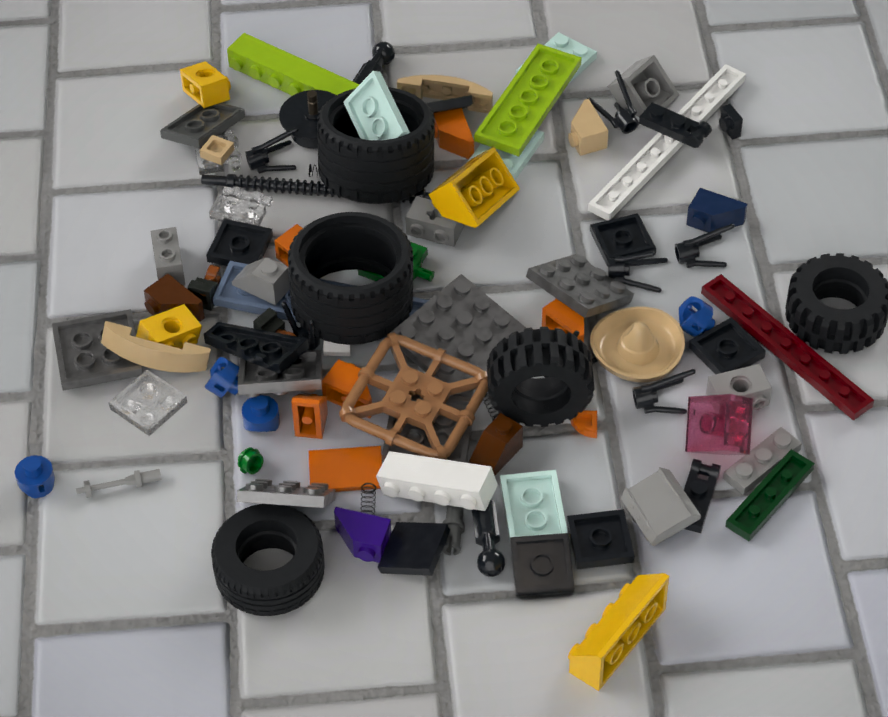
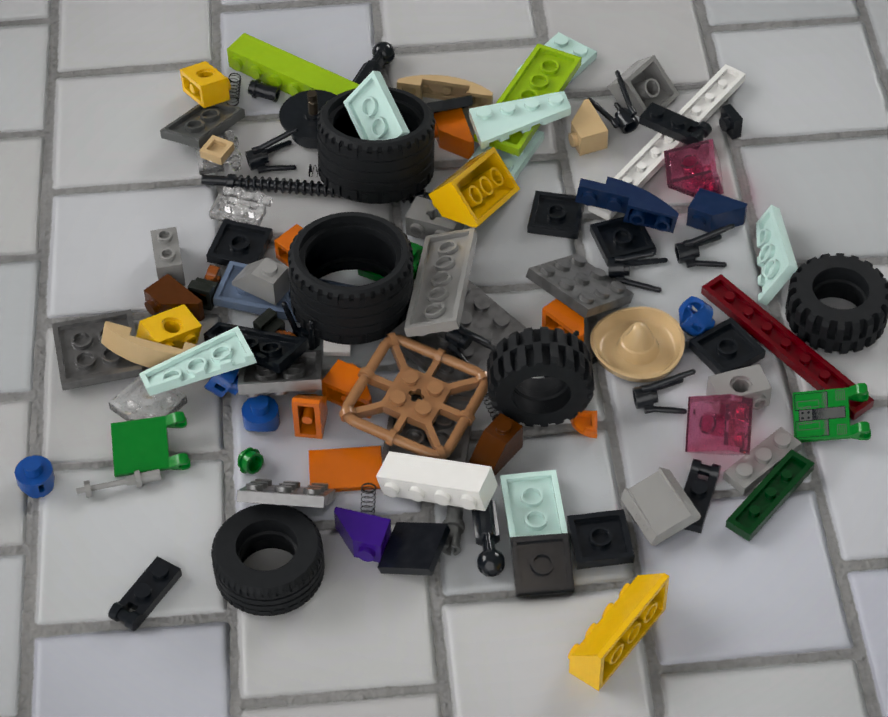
(145, 445): none -> green flag
(145, 593): none -> black plate
(203, 361): none -> light aqua wing
(239, 81): none -> black piece
(263, 90): none -> black pin
(441, 283): none -> light grey plate
(462, 339): none -> black plant
(505, 118): none -> light aqua wing
(555, 215): none -> black tile
(636, 203): none -> dark blue slope
(694, 168): none -> clear pink slope
(775, 256): none -> light aqua wing
(826, 414): none -> green flag

